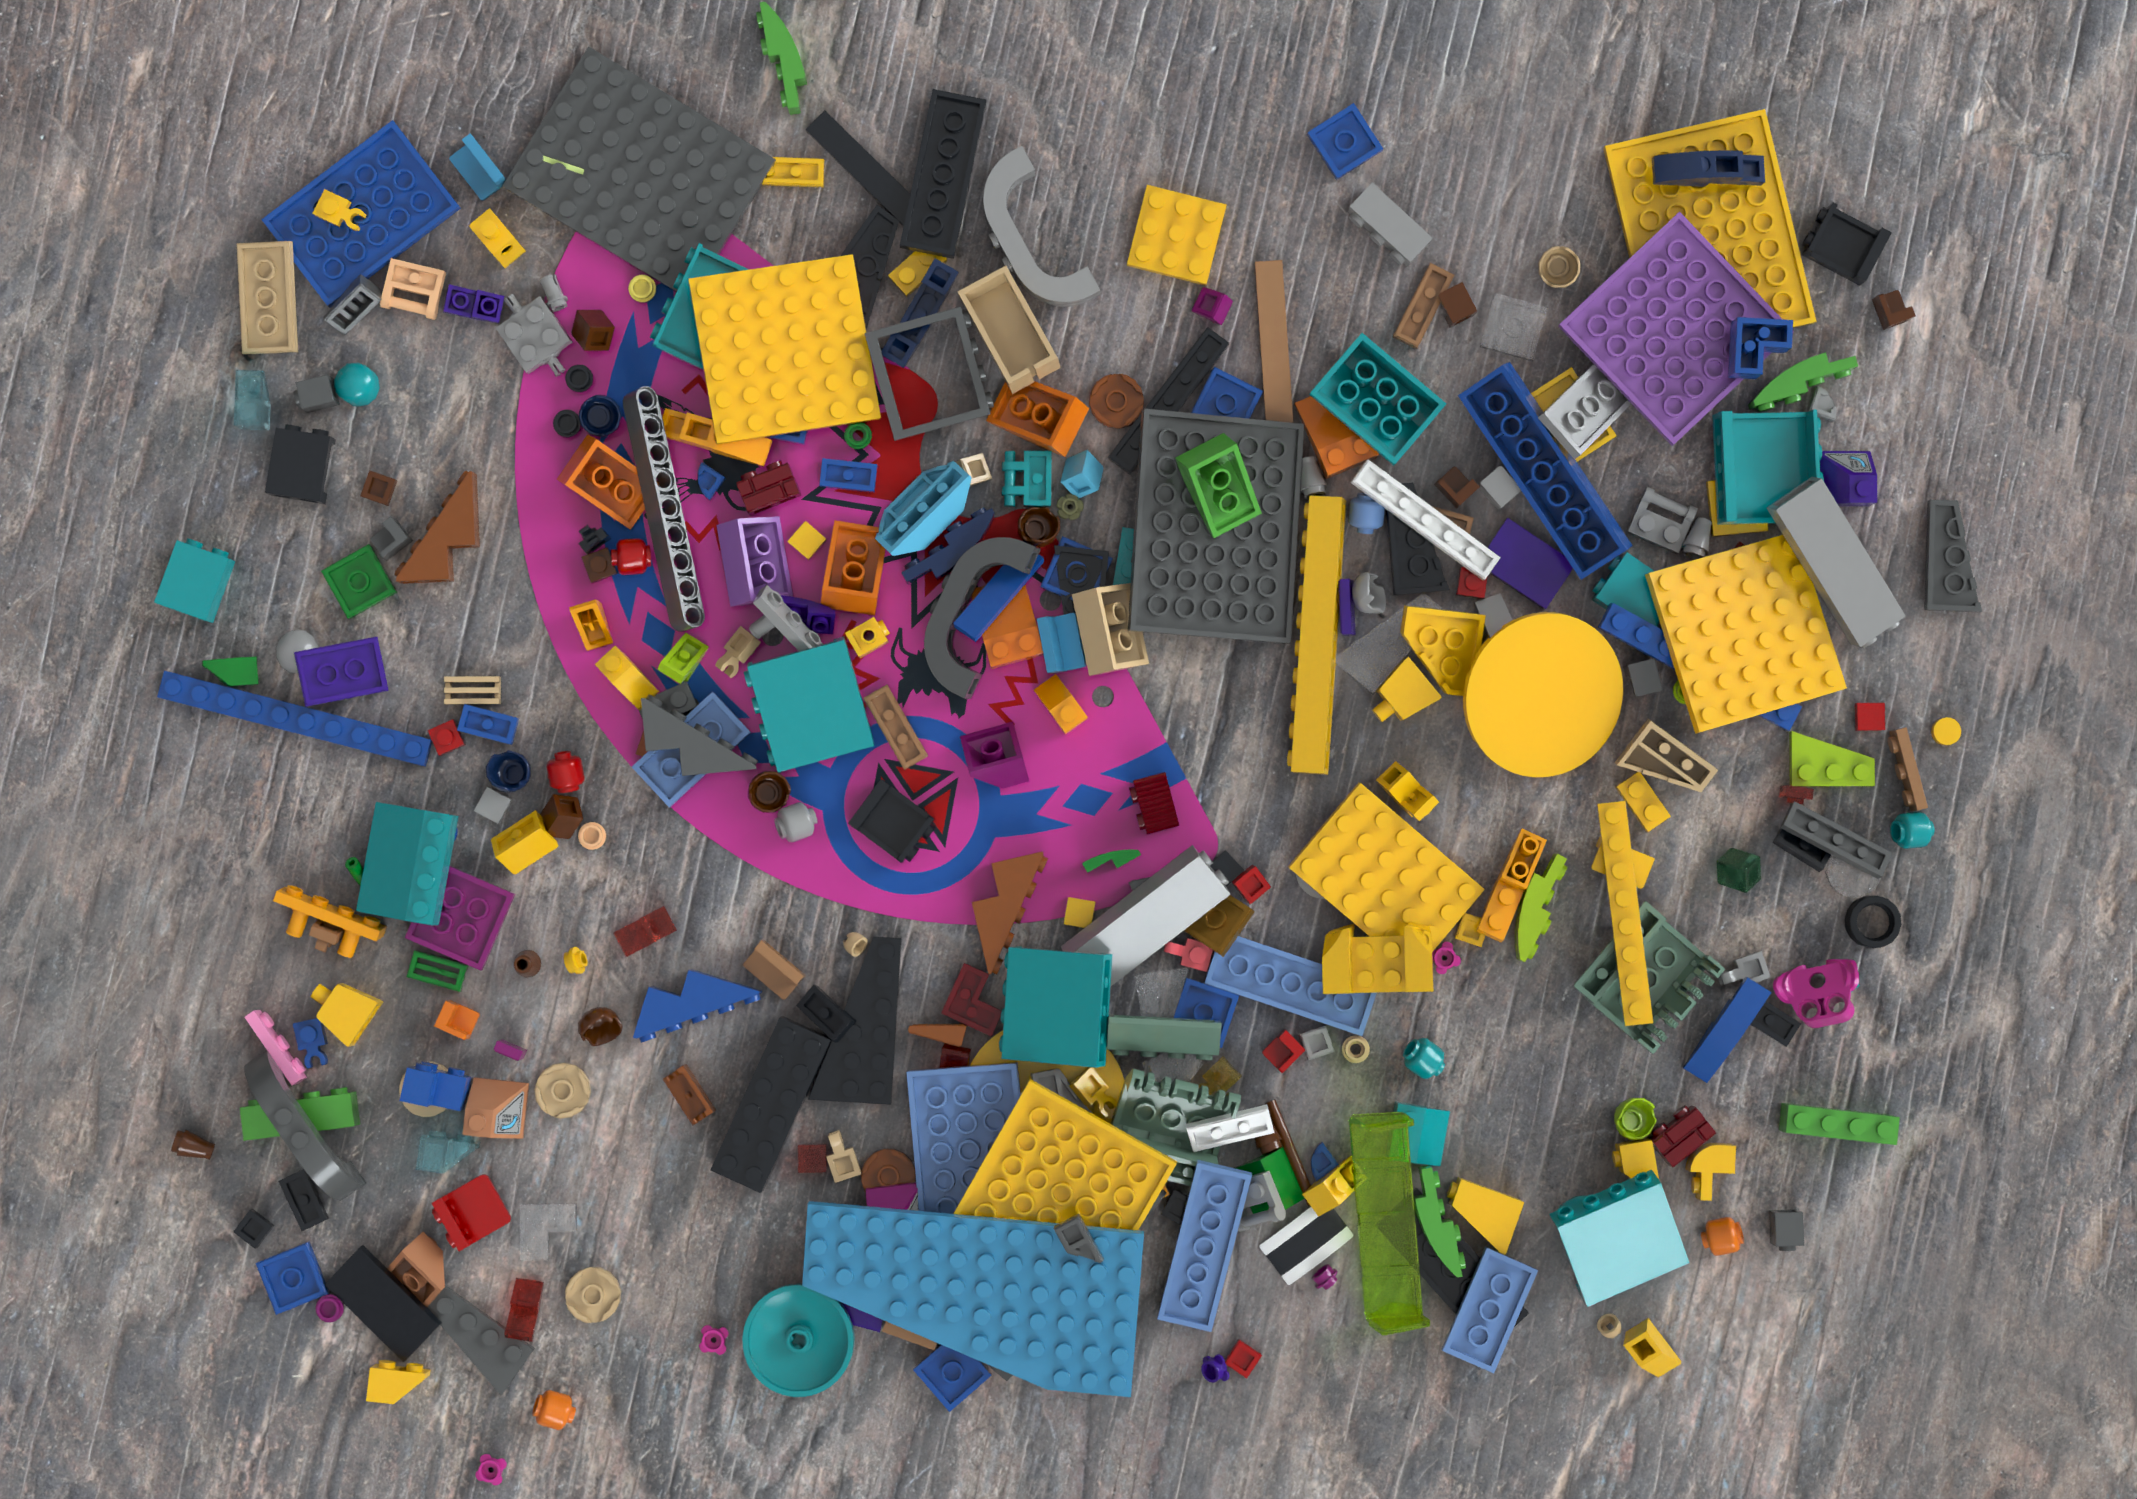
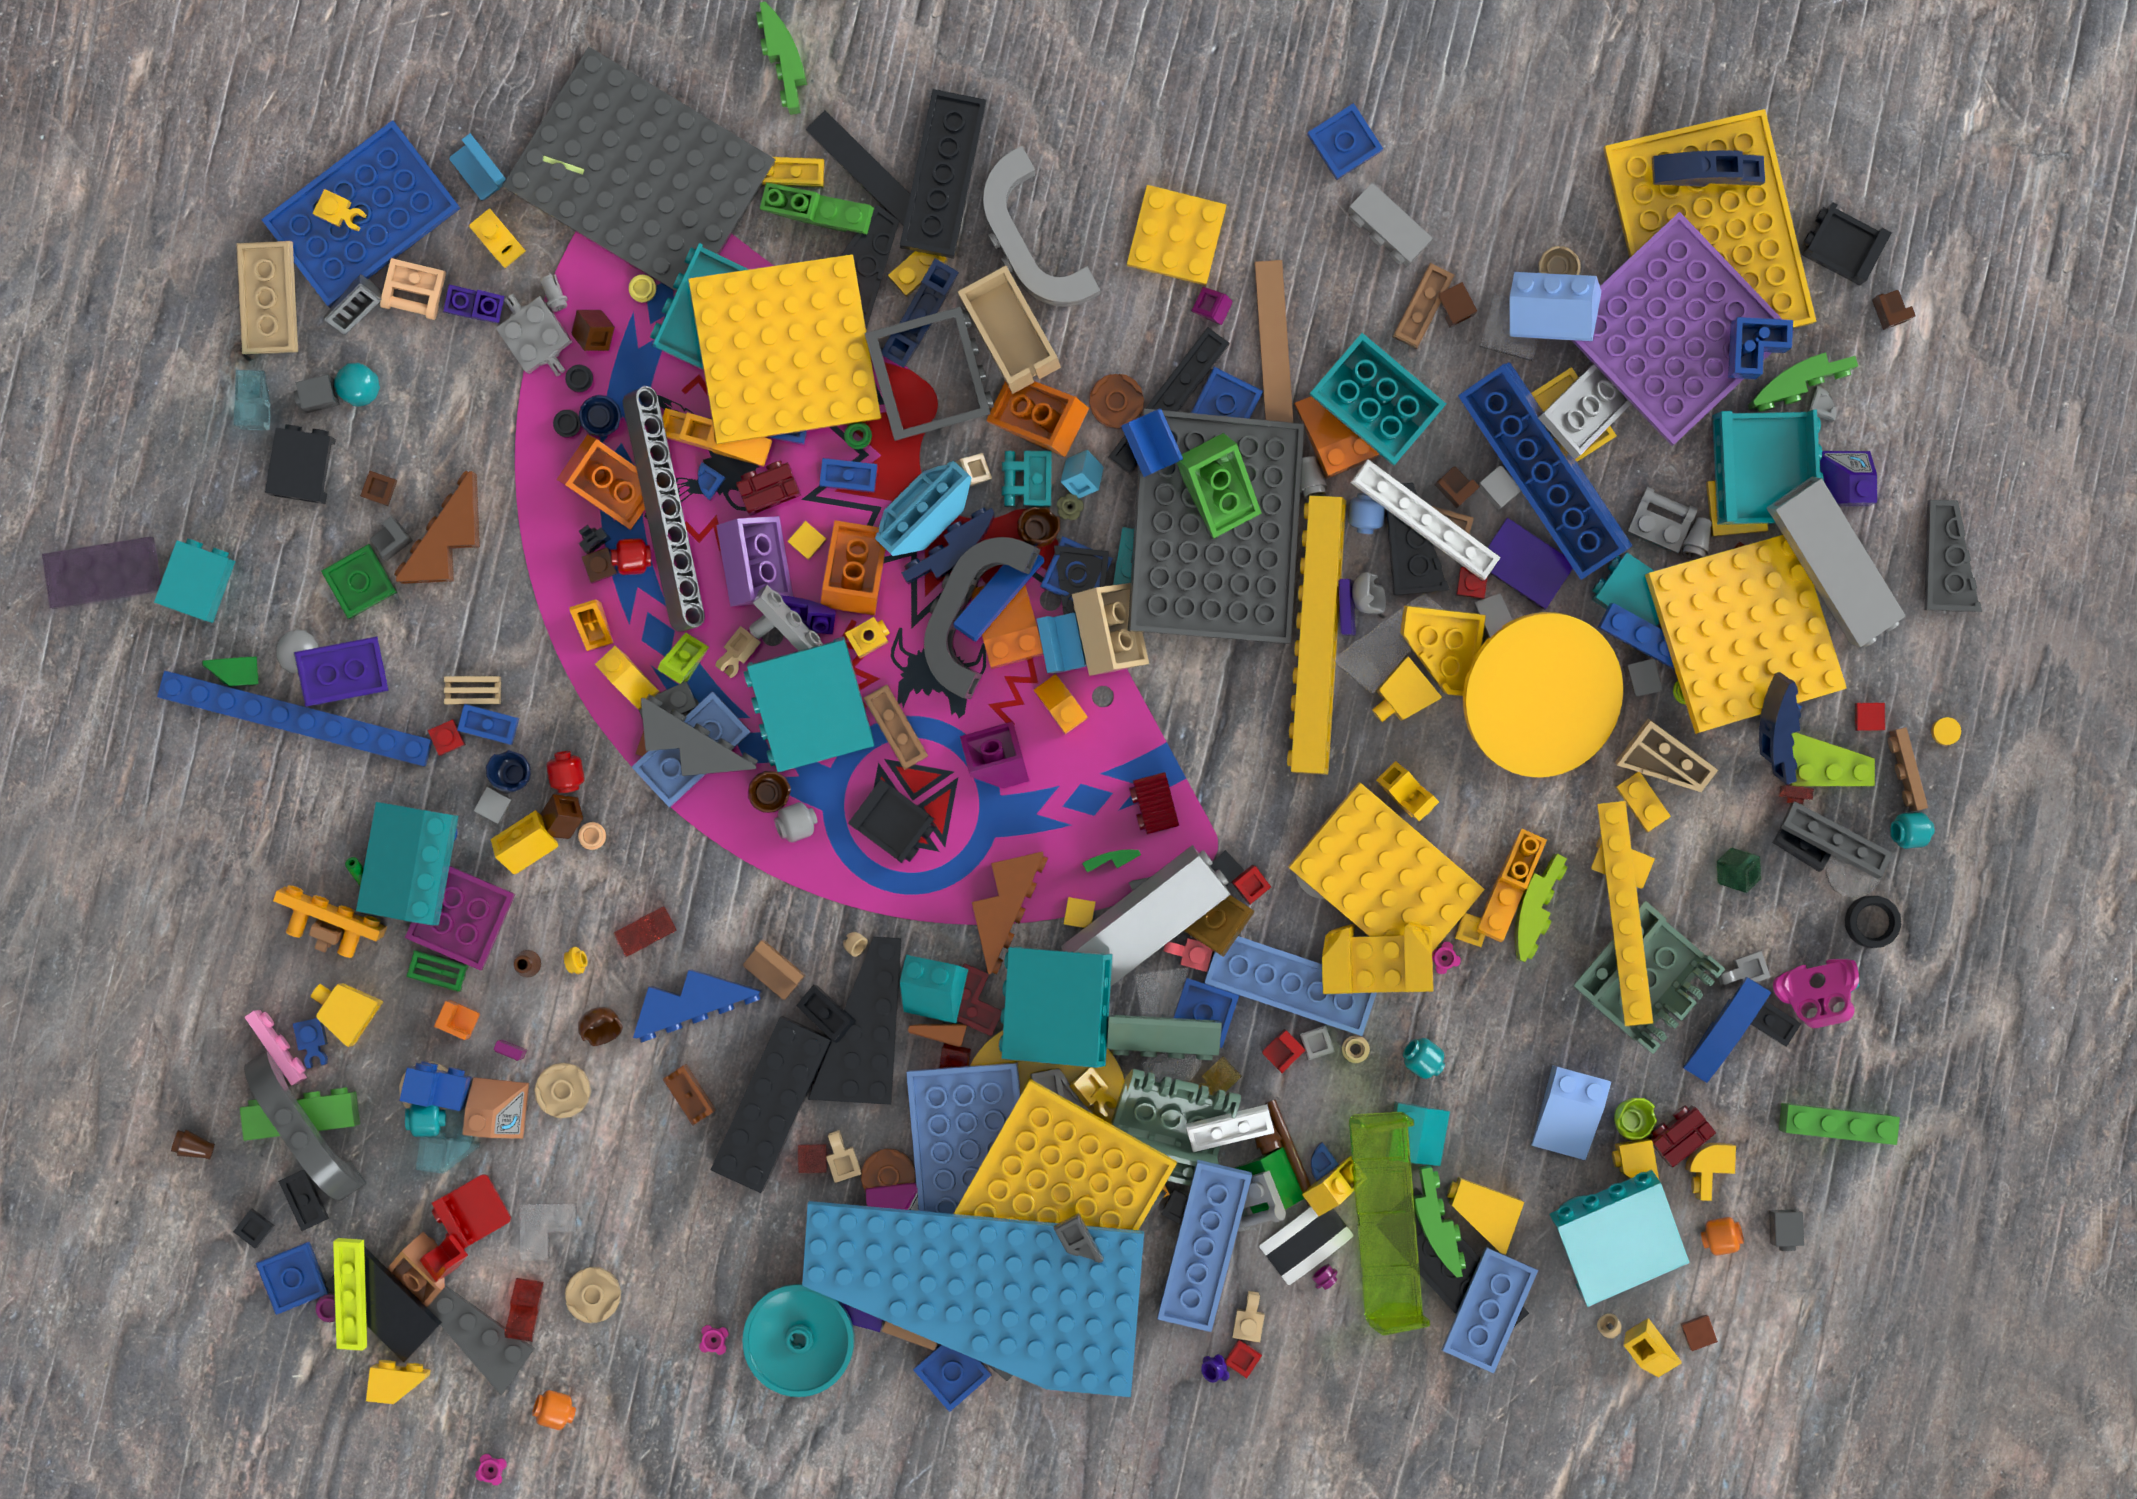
(101, 572): none -> clear purple plate
(350, 1294): none -> neon yellow plate
(424, 1120): none -> teal head
(444, 1258): none -> red panel
(816, 209): none -> bright green slope
(932, 988): none -> teal slope
(1152, 442): none -> blue panel
(1249, 1322): none -> tan plate
(1554, 306): none -> light blue slope
(1570, 1112): none -> light blue slope
(1699, 1332): none -> copper tile
(1777, 723): none -> dark blue slope

